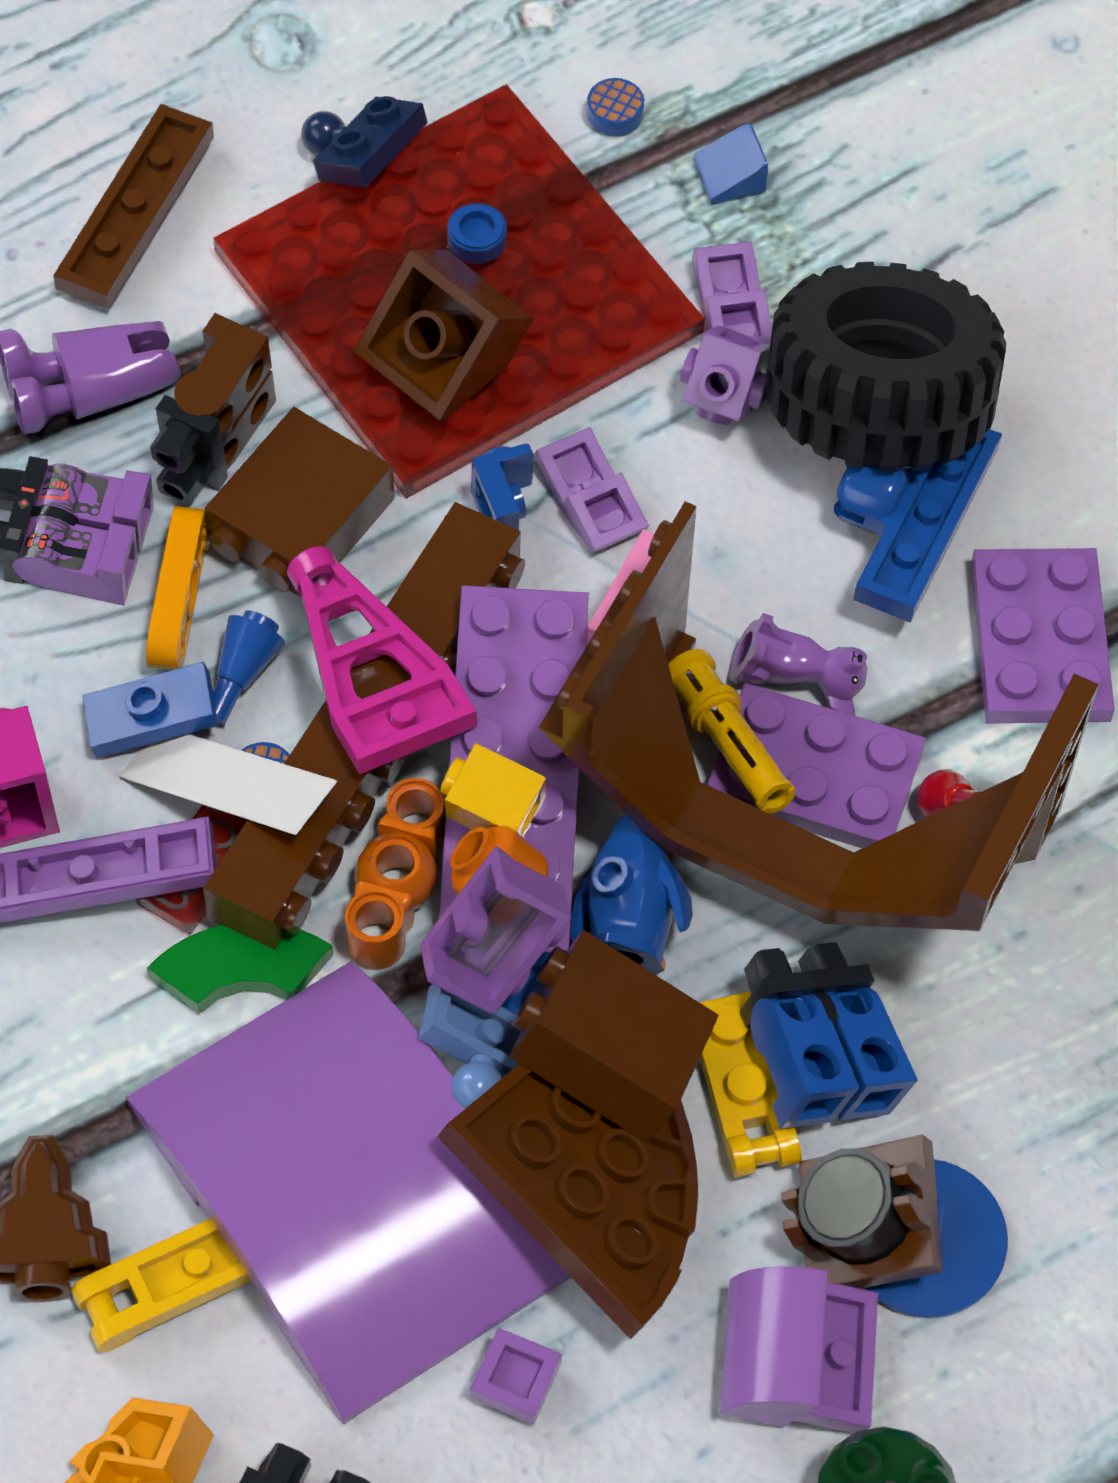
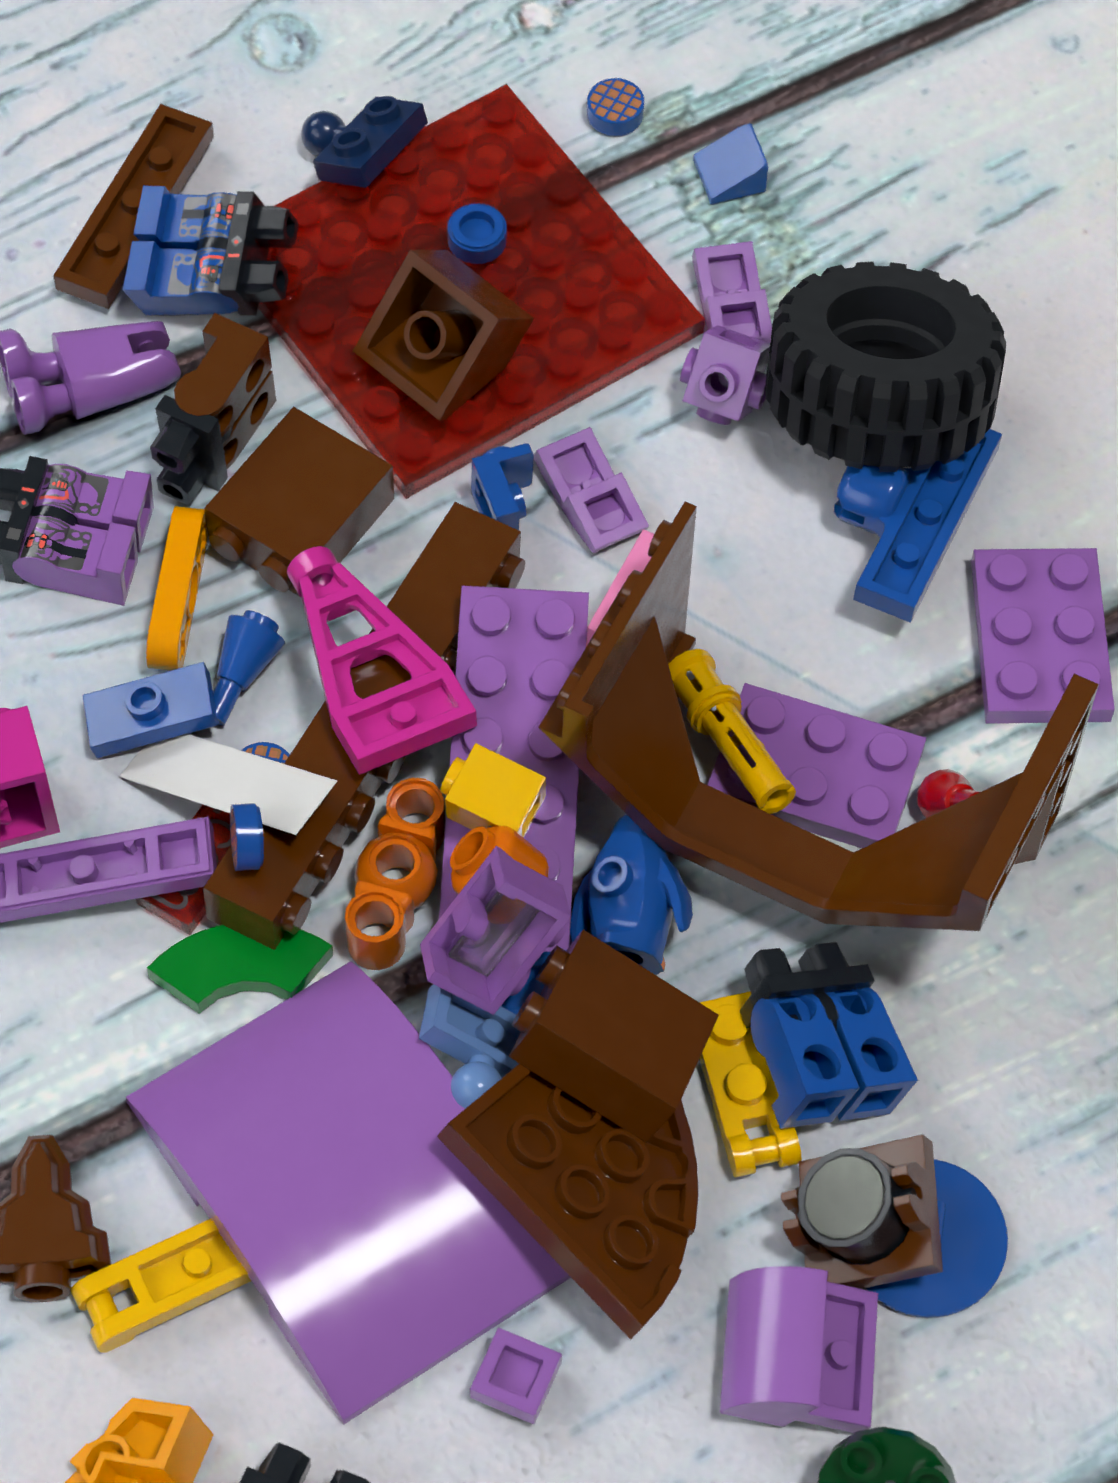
(207, 253): none -> hips
(246, 836): none -> blue tile
(789, 658): medium lavender animal -> none

